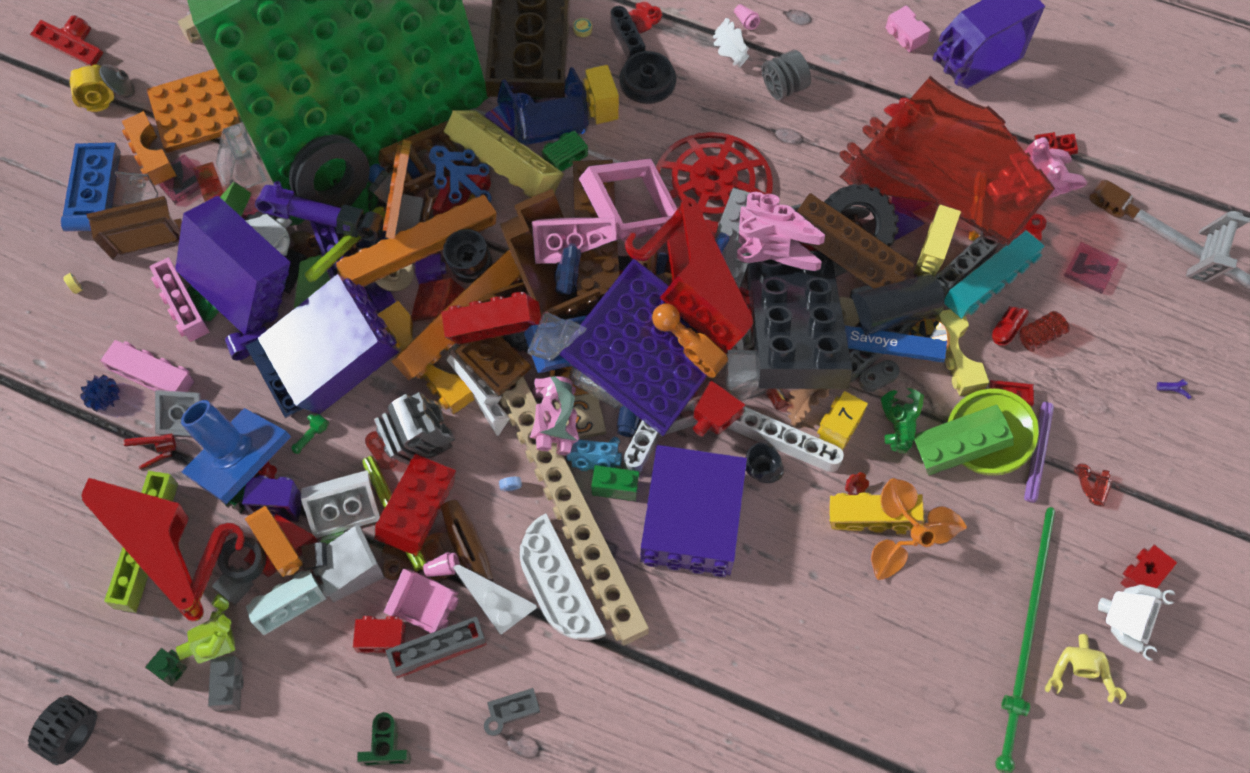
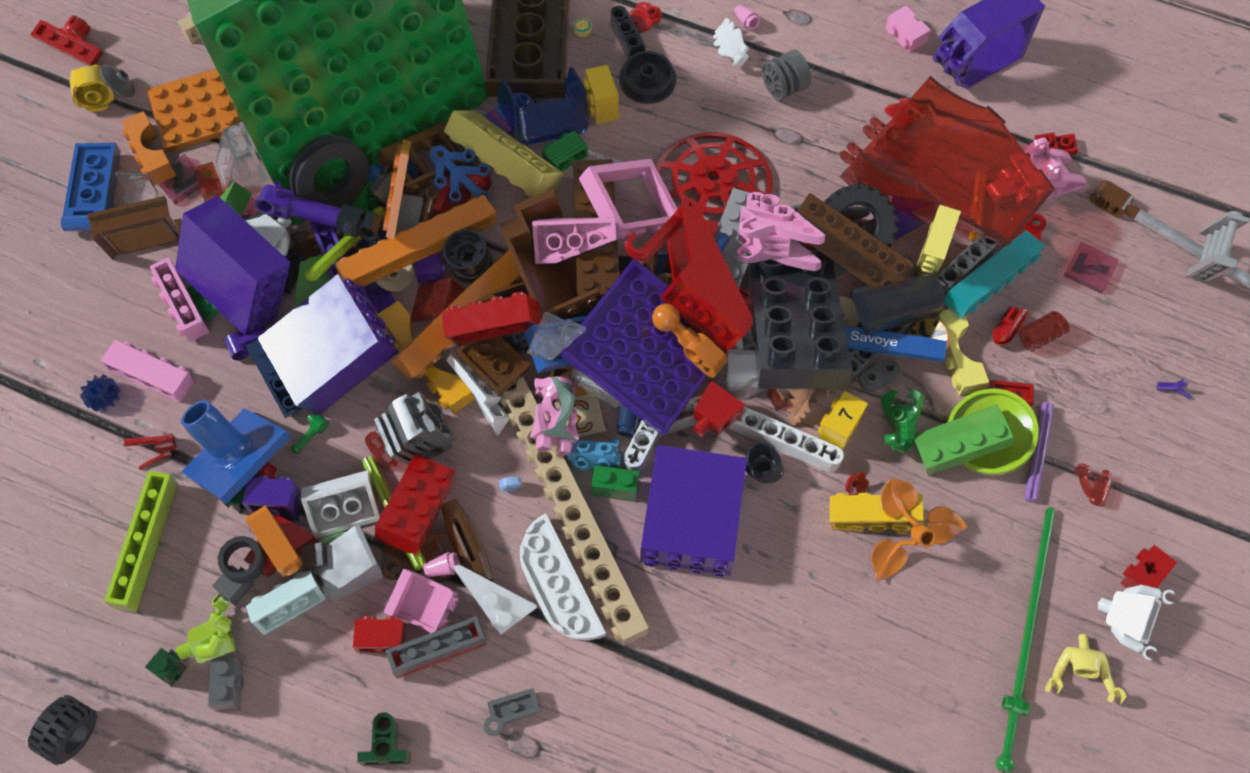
(73, 283): light yellow tile -> none
(151, 535): red piece -> none
(170, 409): light grey slope -> none
(567, 270): dark blue rock -> none

